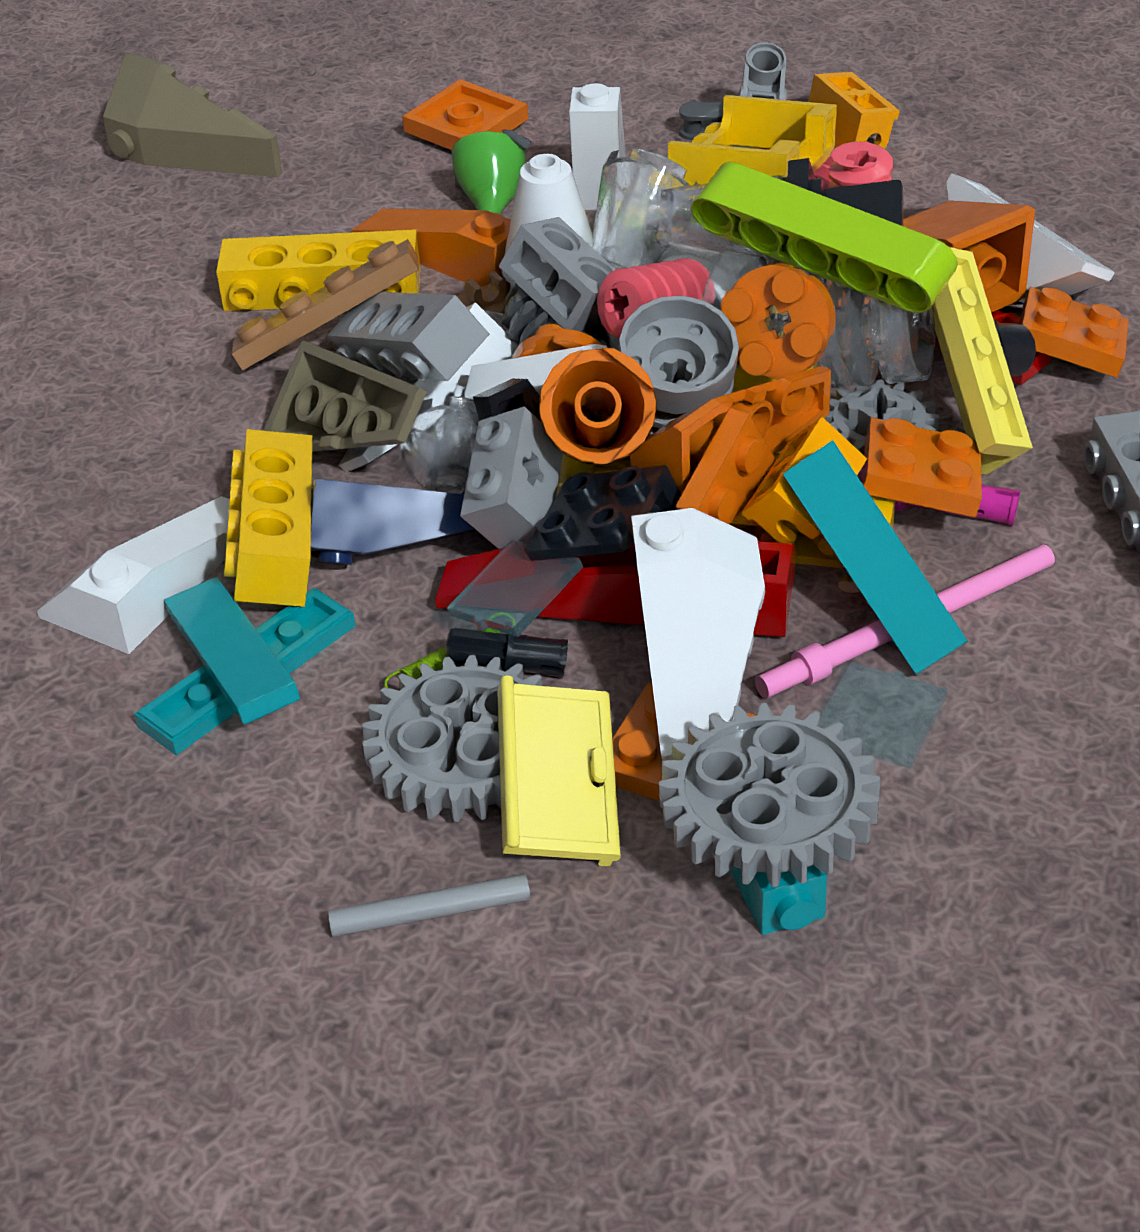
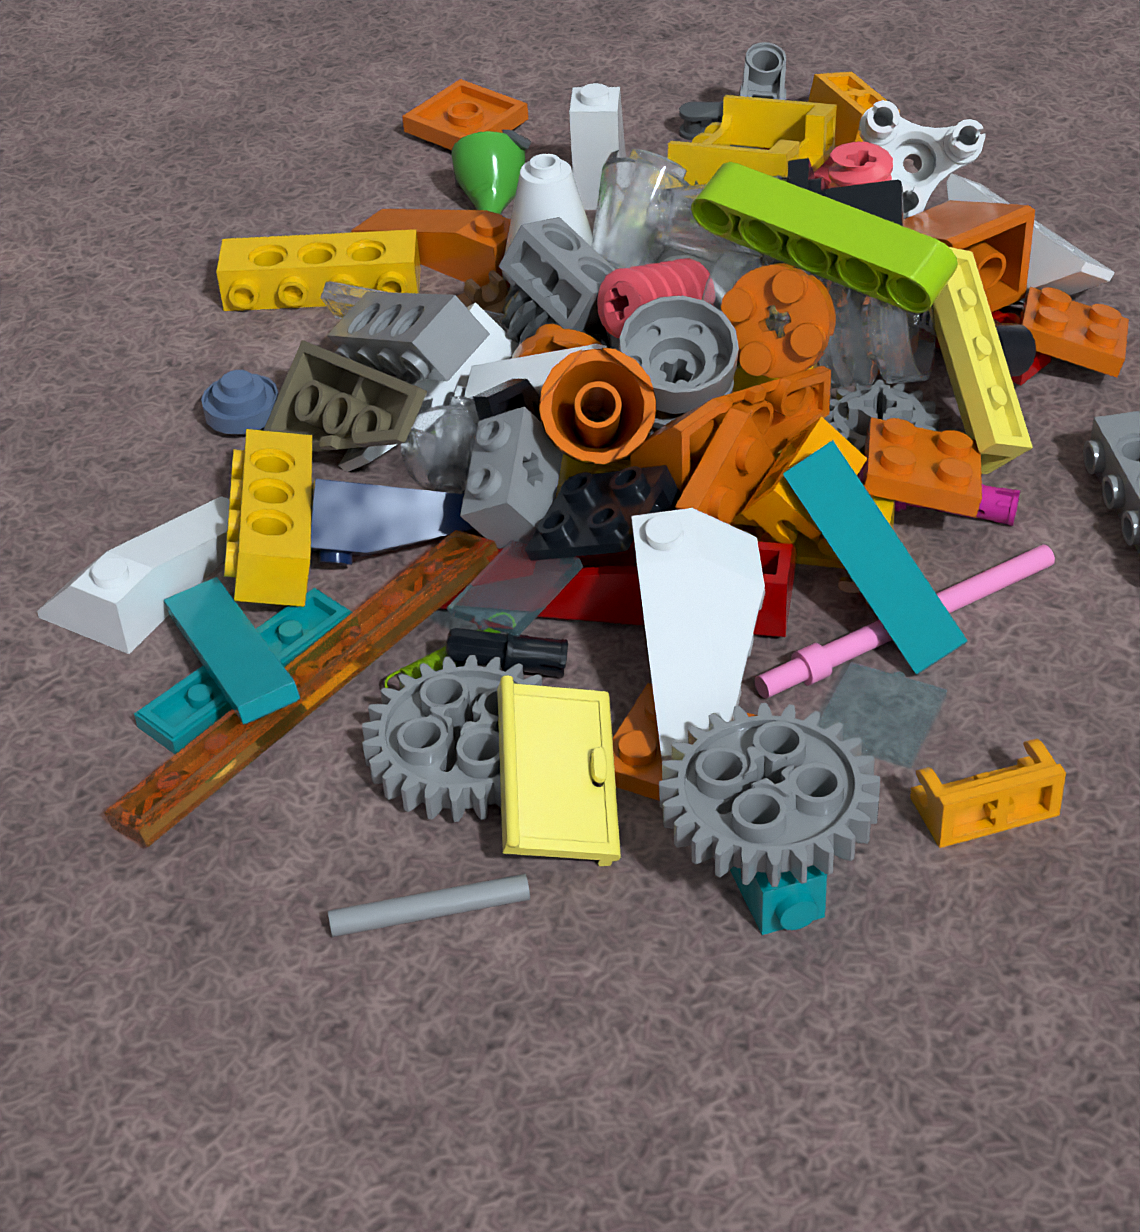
(170, 125): dark tan wedge -> none
(239, 402): none -> sand blue plate
(318, 673): none -> clear orange tile
(341, 292): medium nougat plate -> none
(933, 150): none -> white wheel
(991, 799): none -> light orange hinge

